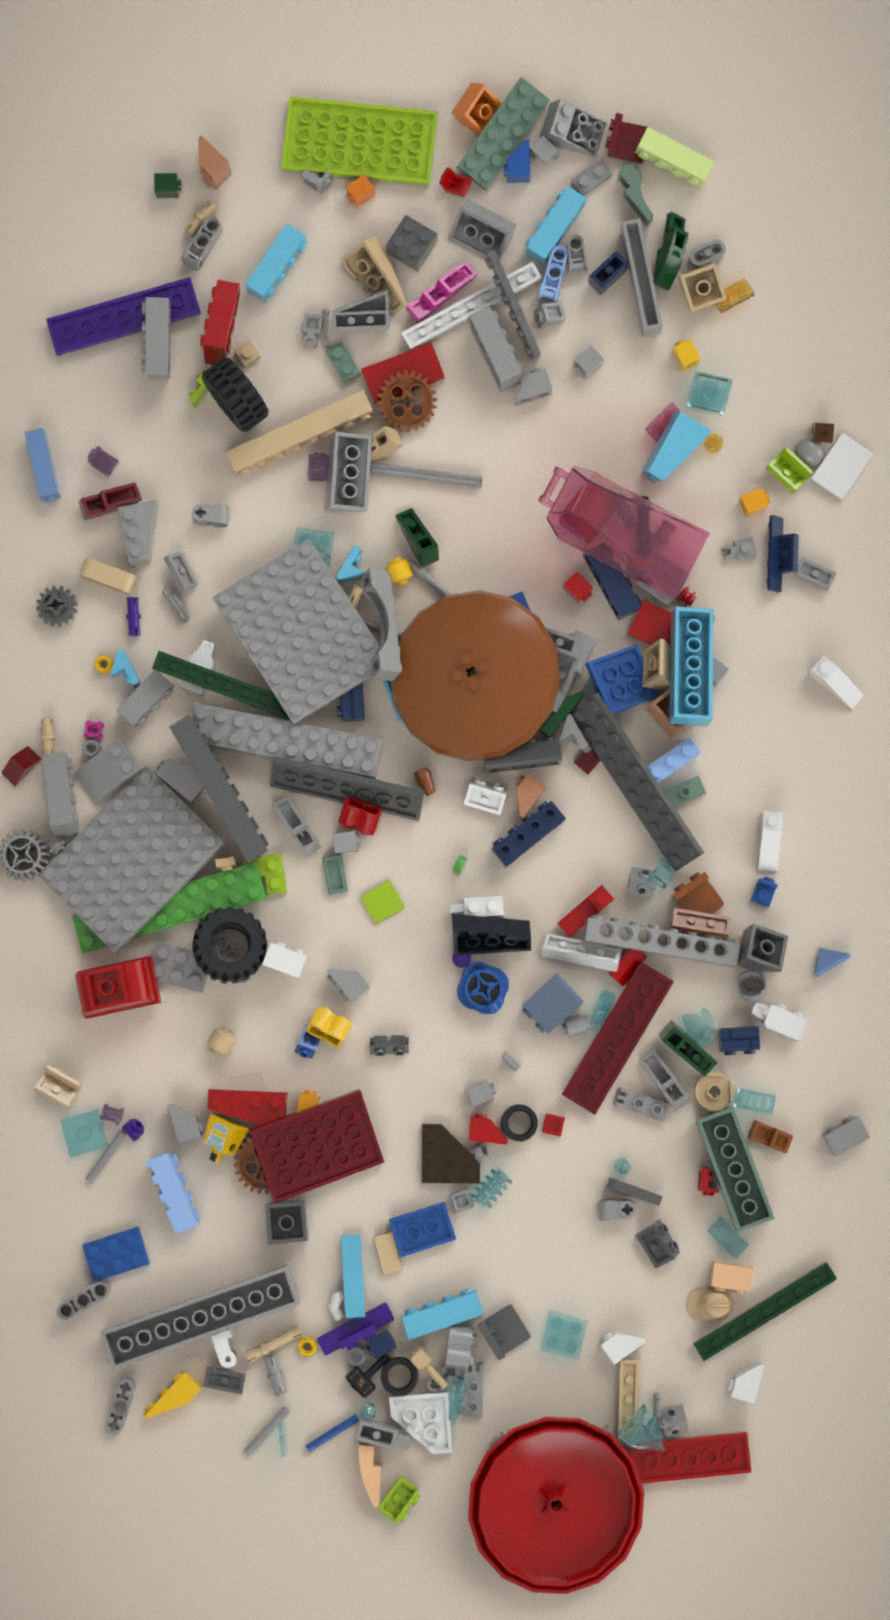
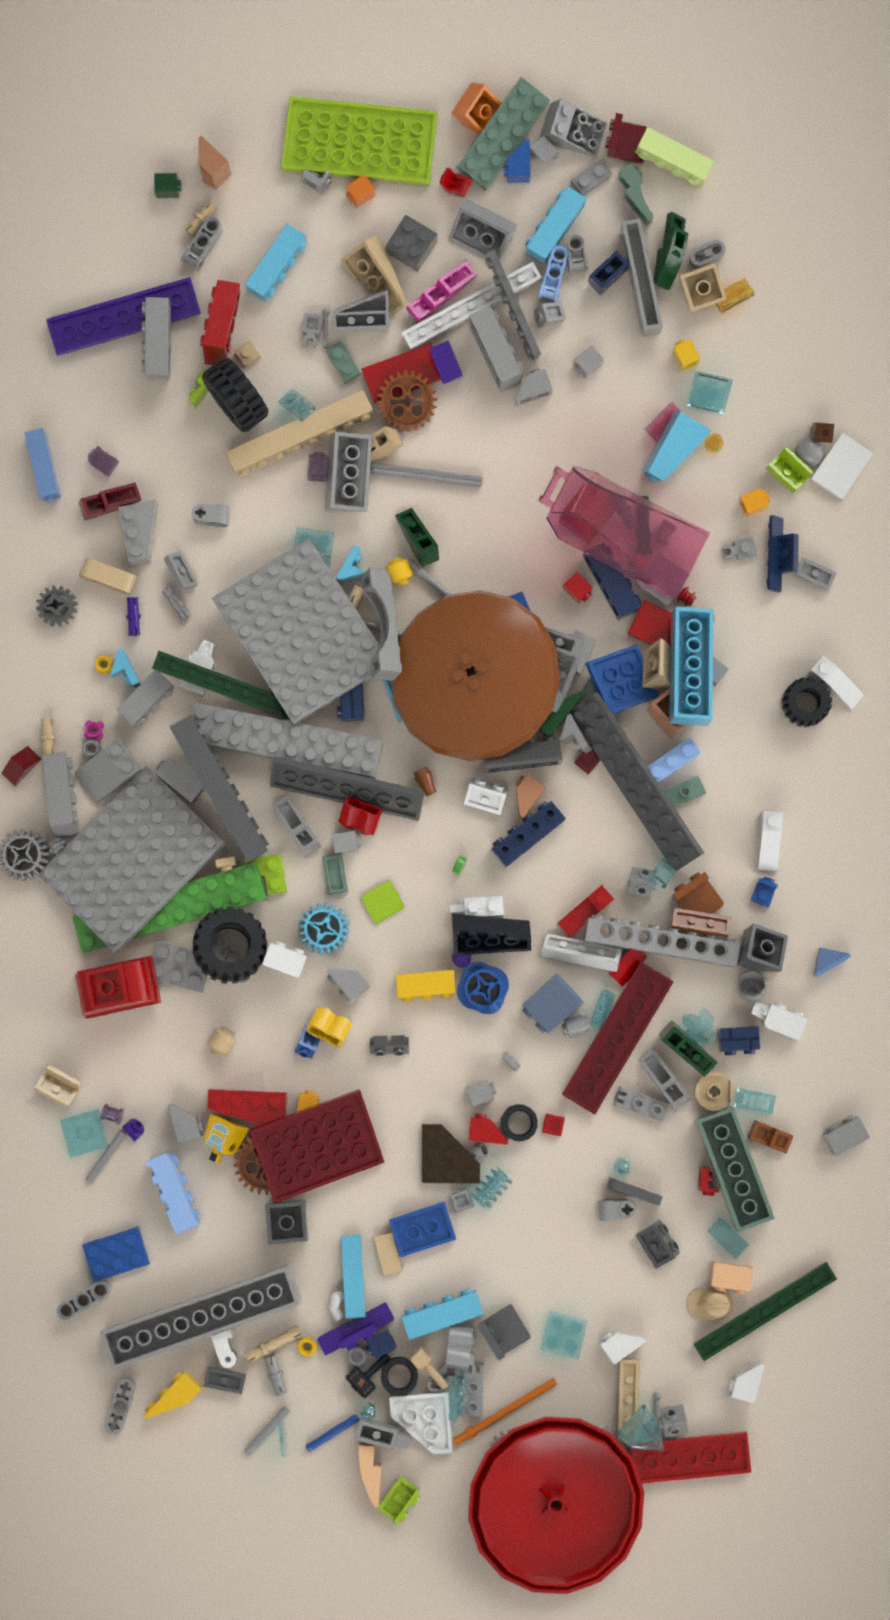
(297, 404): none -> clear light blue slope
(308, 922): none -> medium azure gear
(425, 985): none -> yellow brick
(446, 362): none -> dark purple hinge
(472, 1431): none -> orange bar
(817, 690): none -> black tyre

